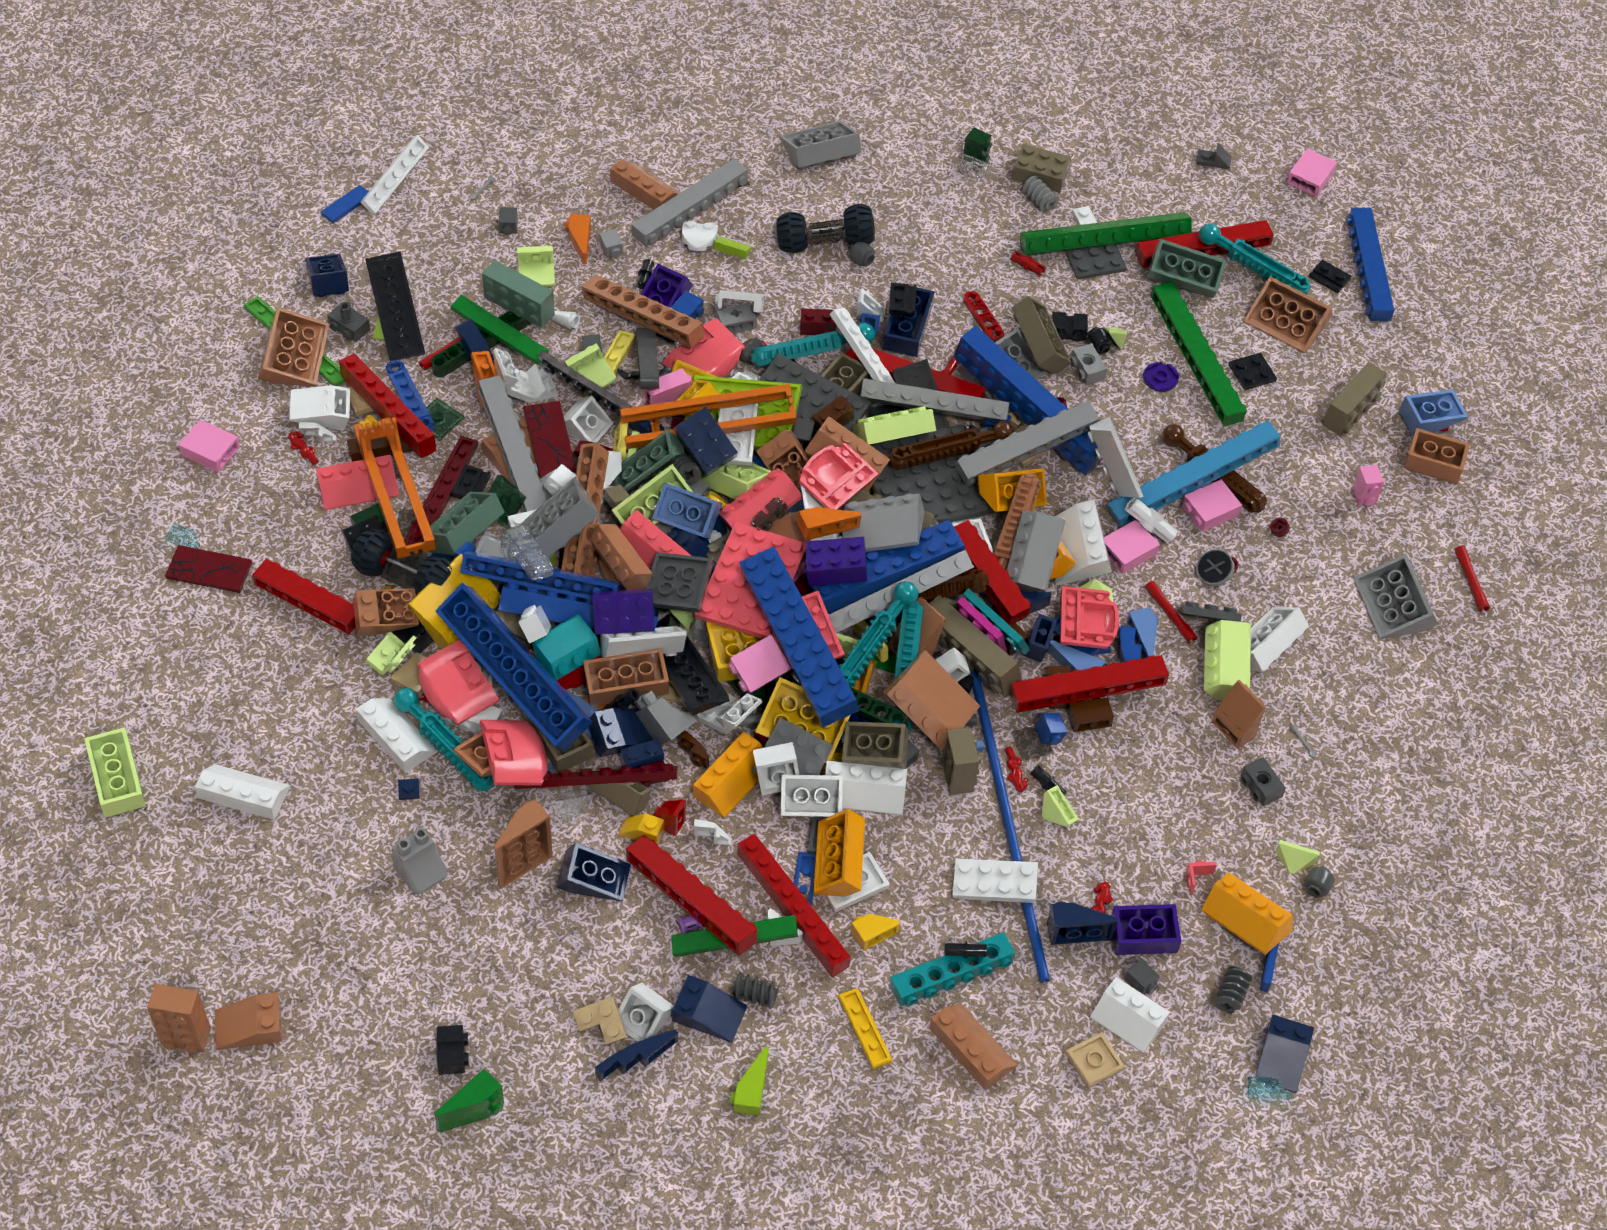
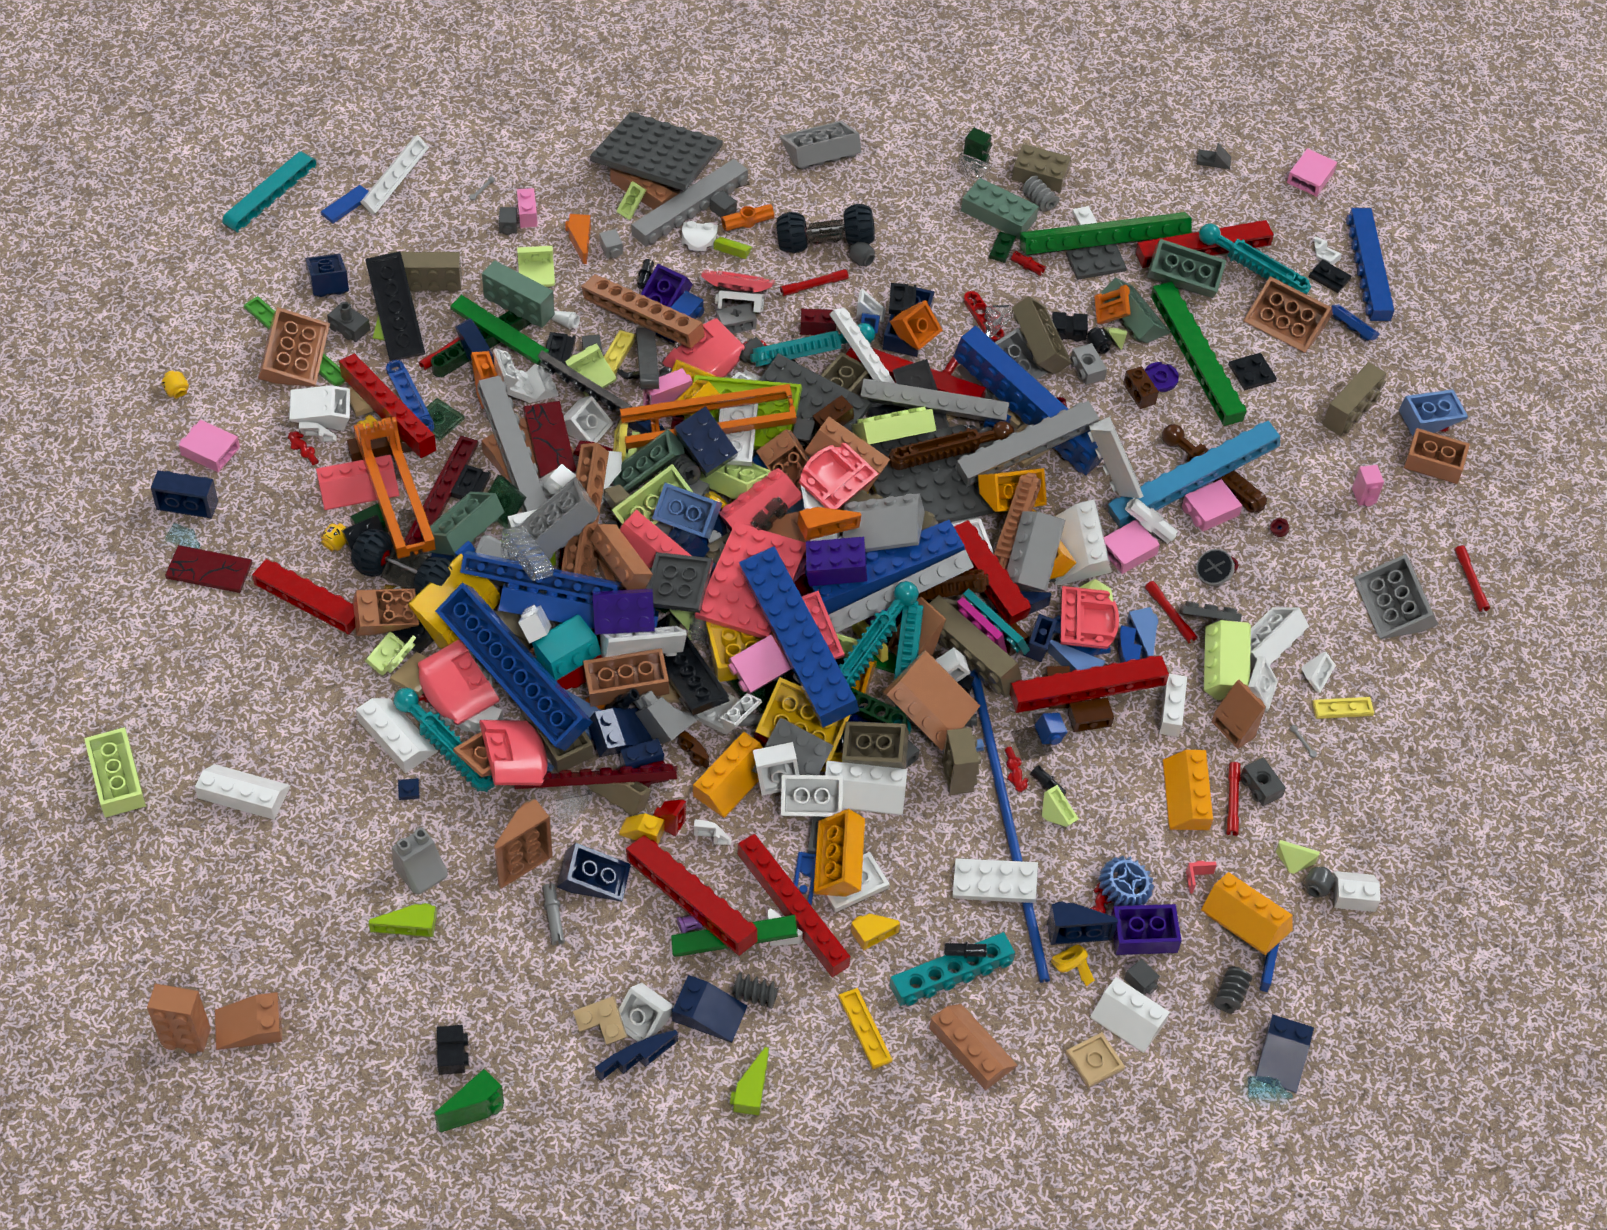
(175, 384): none -> yellow head
(184, 494): none -> dark blue brick
(268, 191): none -> teal beam
(333, 537): none -> yellow head
(411, 920): none -> lime slope
(433, 271): none -> dark tan brick
(527, 207): none -> bright pink brick
(552, 906): none -> light grey pin
(560, 346): none -> black plate
(631, 200): none -> yellowish green slope
(657, 151): none -> dark grey plate
(723, 204): none -> dark grey brick
(737, 281): none -> coral slope
(747, 217): none -> orange piece
(811, 283): none -> red piece
(916, 325): none -> orange slope
(996, 318): none -> clear slope
(999, 208): none -> sand green brick
(1002, 247): none -> dark green plate
(1078, 961): none -> yellow piece
(1115, 309): none -> orange plate
(1129, 877): none -> medium blue gear
(1140, 387): none -> reddish brown brick
(1143, 319): none -> sand green slope
(1173, 705): none -> white brick
(1188, 791): none -> light orange slope
(1233, 803): none -> red piece
(1263, 681): none -> white plate
(1318, 670): none -> white slope
(1325, 253): none -> white slope
(1343, 707): none -> light yellow tile
(1354, 323): none -> blue plate
(1356, 891): none -> white slope

